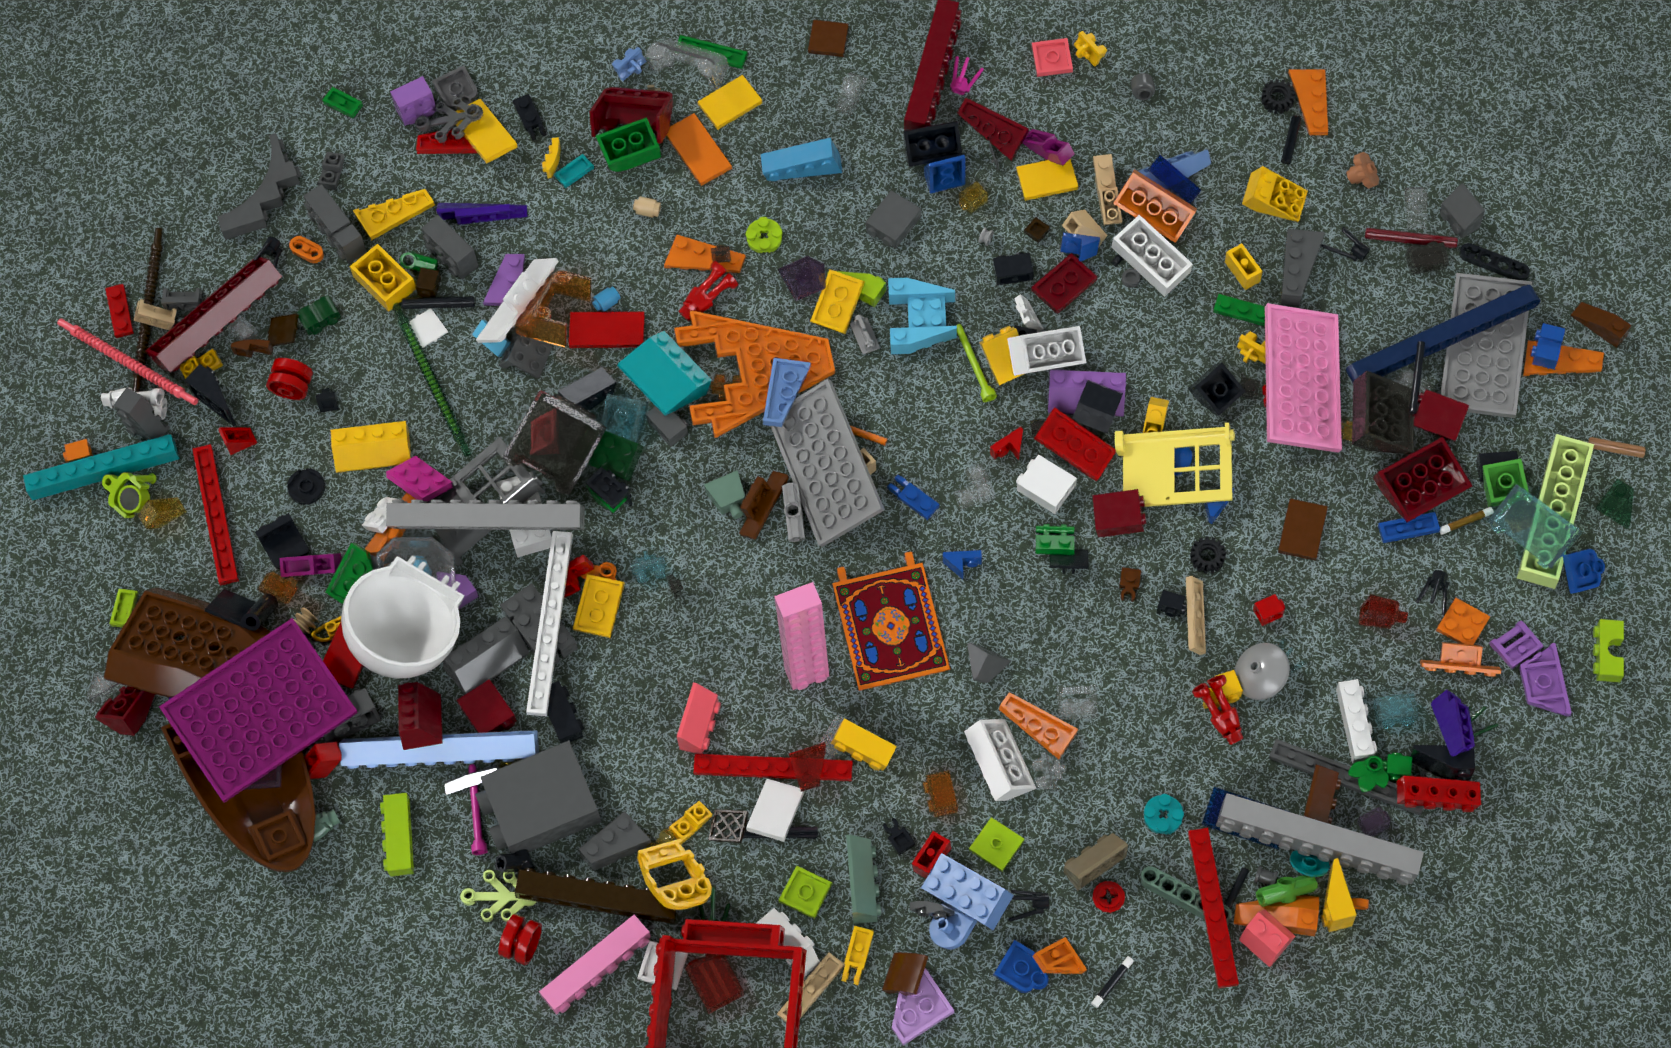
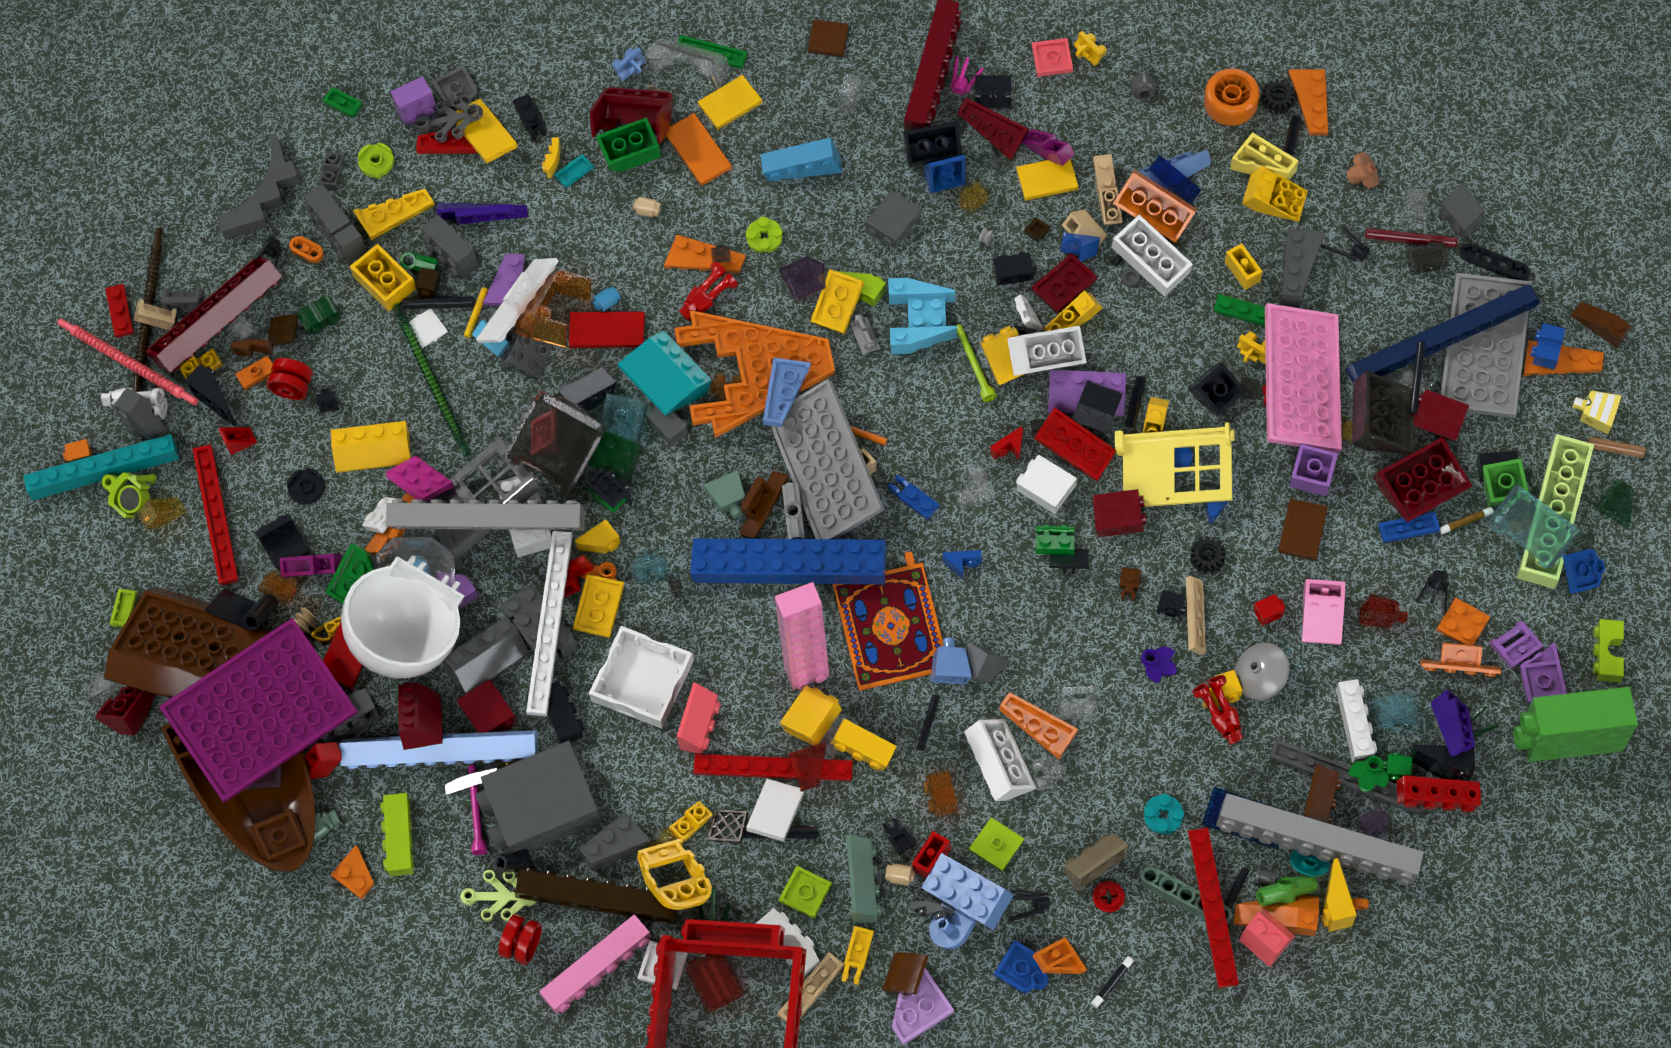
(255, 373): none -> orange plate
(354, 874): none -> orange wing
(378, 169): none -> lime plate
(475, 314): none -> yellow bar
(599, 539): none -> yellow slope
(641, 677): none -> white tile
(789, 561): none -> blue brick
(811, 715): none -> yellow brick
(899, 874): none -> tan brick
(928, 722): none -> black bar
(950, 664): none -> medium blue torso
(993, 91): none -> black hinge
(1076, 313): none -> yellow slope
(1135, 402): none -> black axle
(1161, 665): none -> dark purple plate
(1231, 97): none -> orange wheel
(1258, 153): none -> light yellow wedge
(1313, 470): none -> medium lavender brick
(1323, 611): none -> bright pink slope
(1576, 724): none -> bright green brick
(1598, 410): none -> light yellow torso

